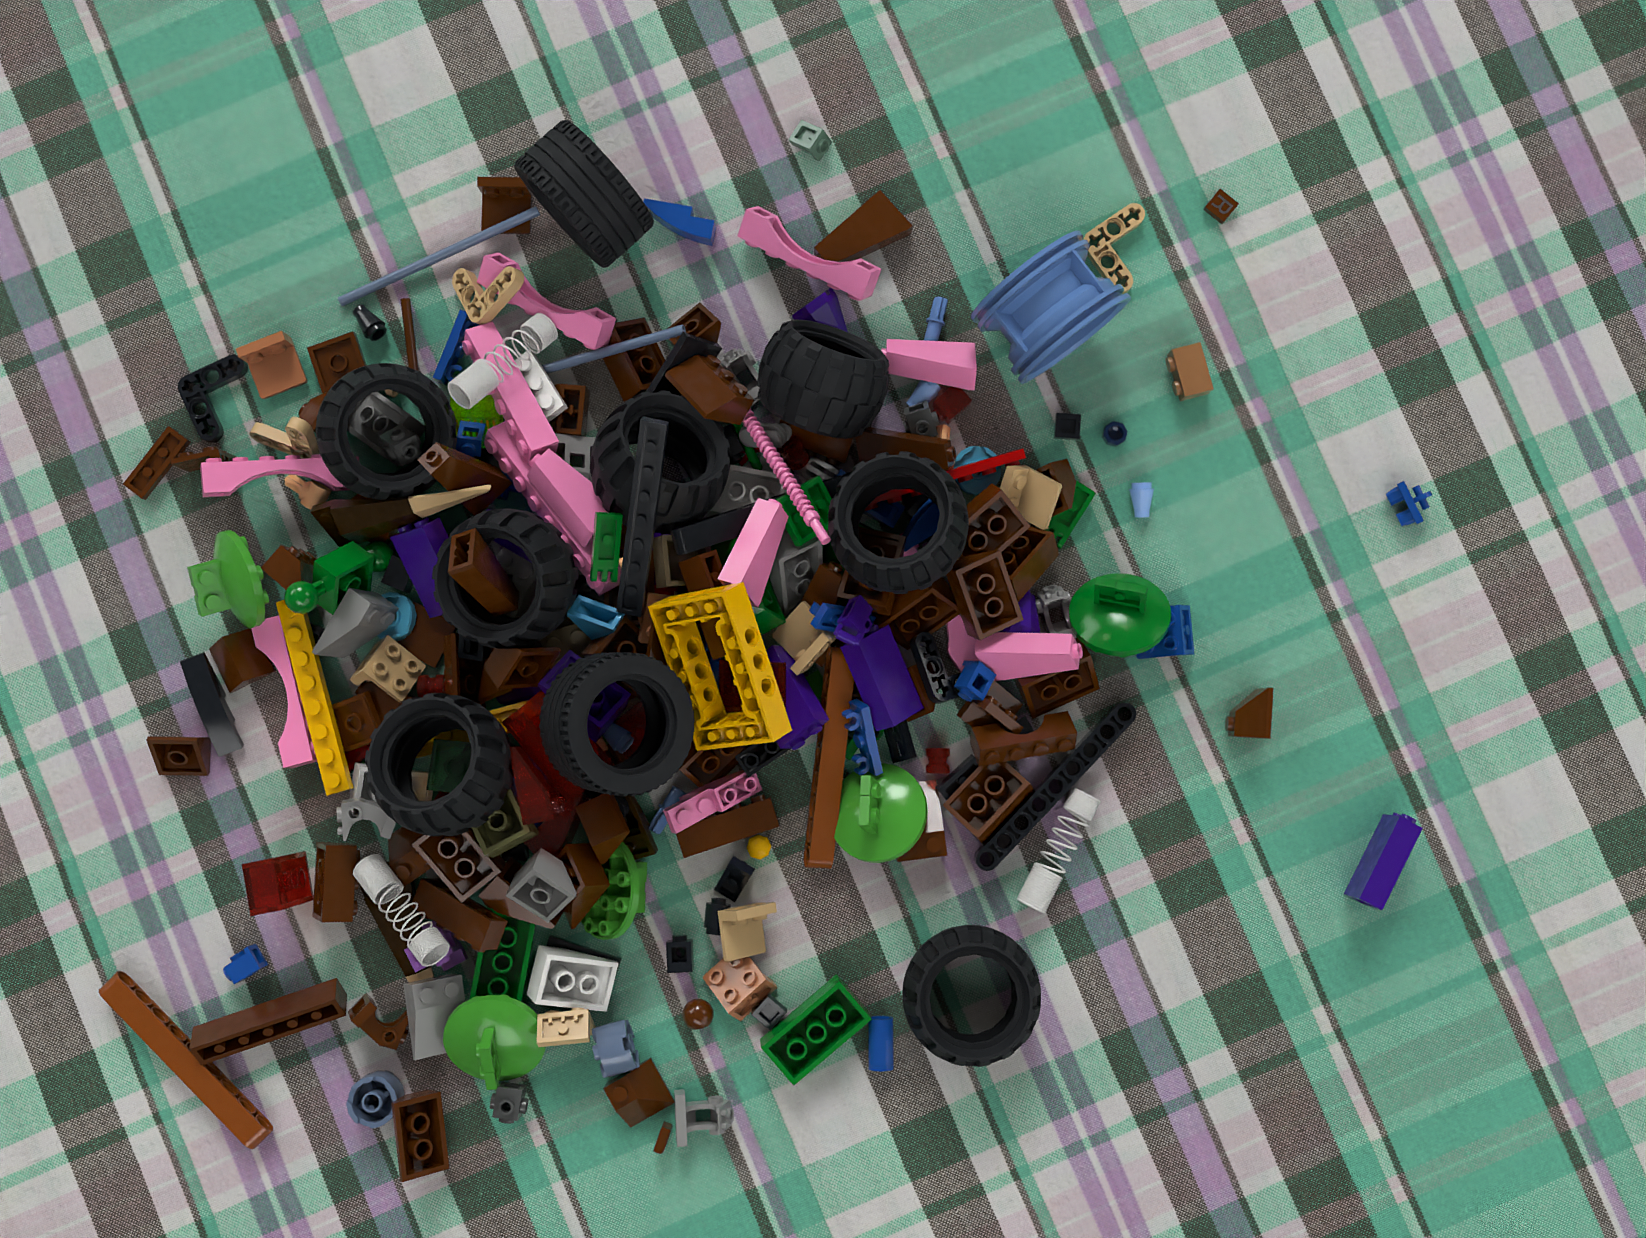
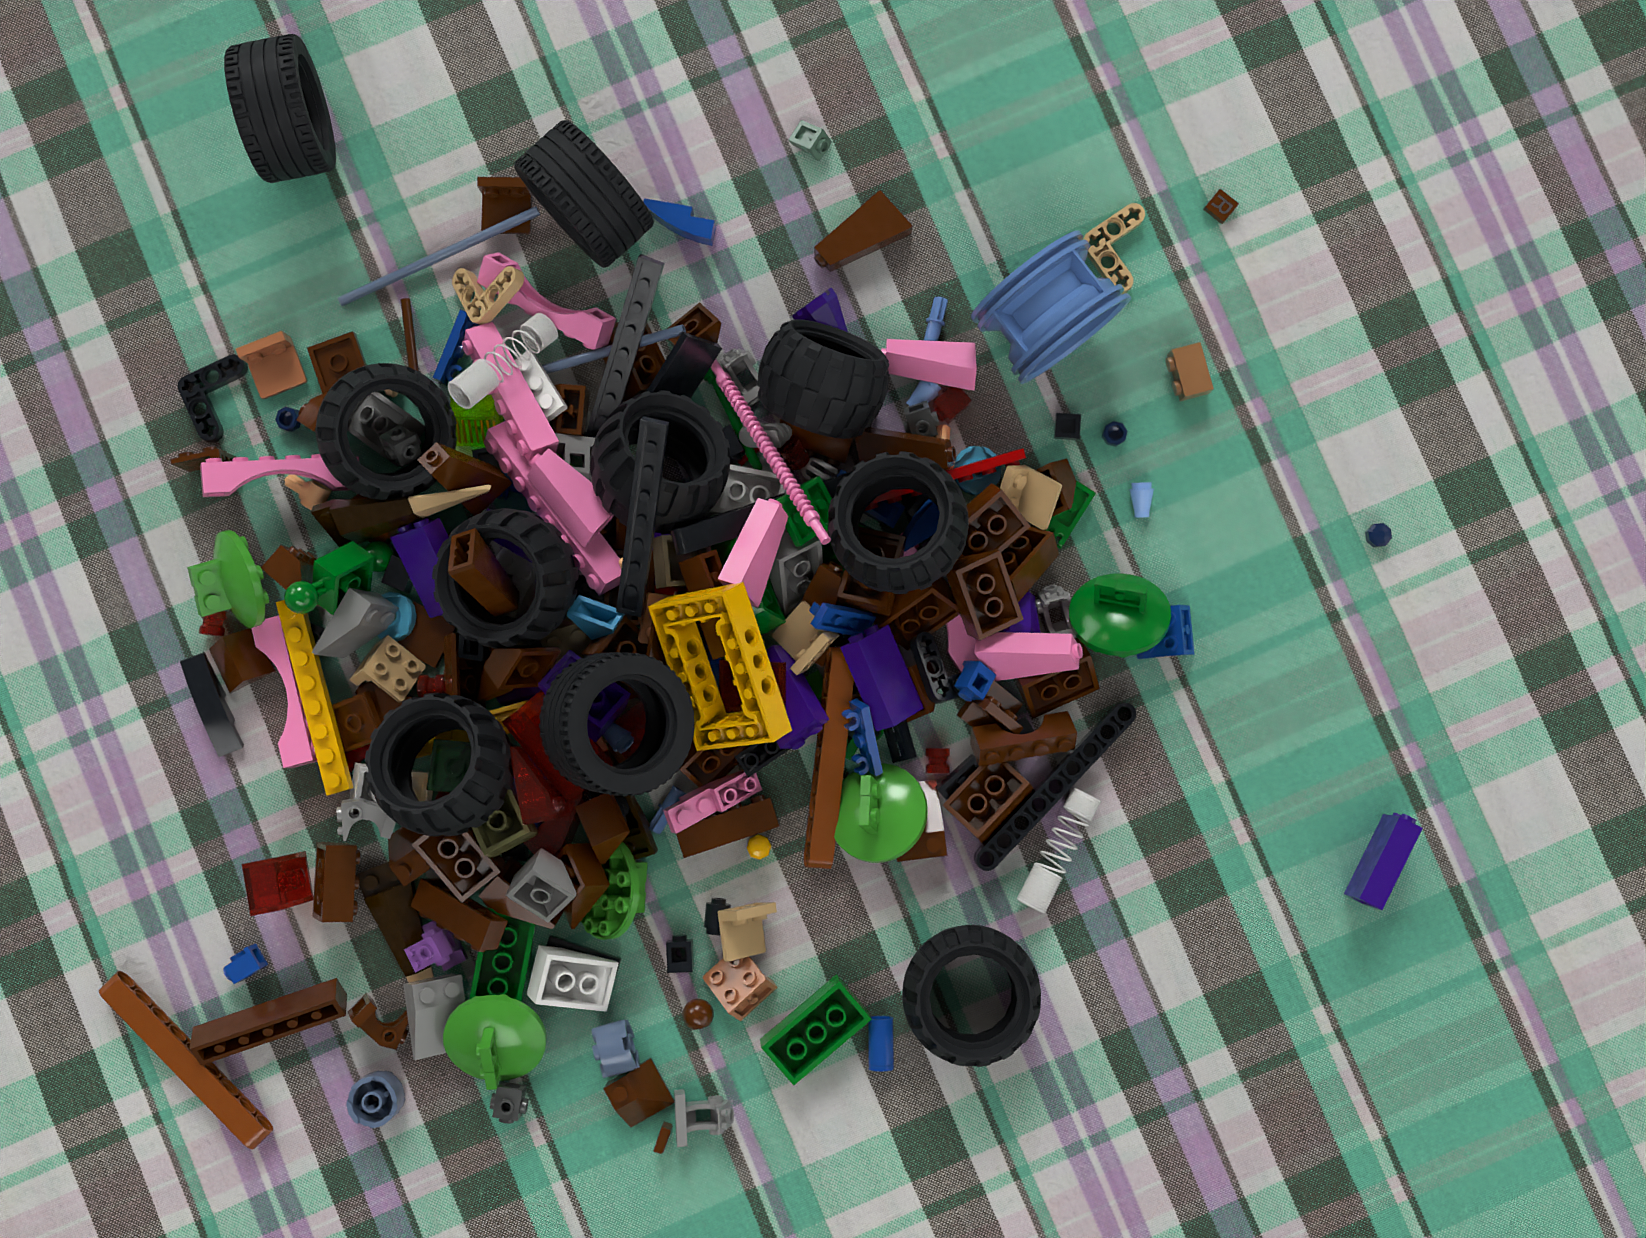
(156, 463): reddish brown plate -> none
(181, 755): reddish brown slope -> none
(213, 624): none -> clear red wheel
(280, 108): none -> black tyre
(287, 419): none -> dark blue tile
(297, 439): tan beam -> none
(370, 324): black cone -> none
(383, 886): white piece -> none
(420, 1134): reddish brown slope -> none
(470, 445): blue brick -> none
(564, 1027): tan bracket -> none
(606, 546): green hinge -> none
(626, 340): none -> black plate
(711, 389): reddish brown slope -> none
(734, 879): black slope -> none
(766, 231): bright pink arch -> none
(769, 1011): black plate -> none
(854, 621): dark purple piece -> none
(1252, 716): reddish brown slope -> none
(1378, 535): none -> dark blue tile
(1402, 493): blue hips -> none

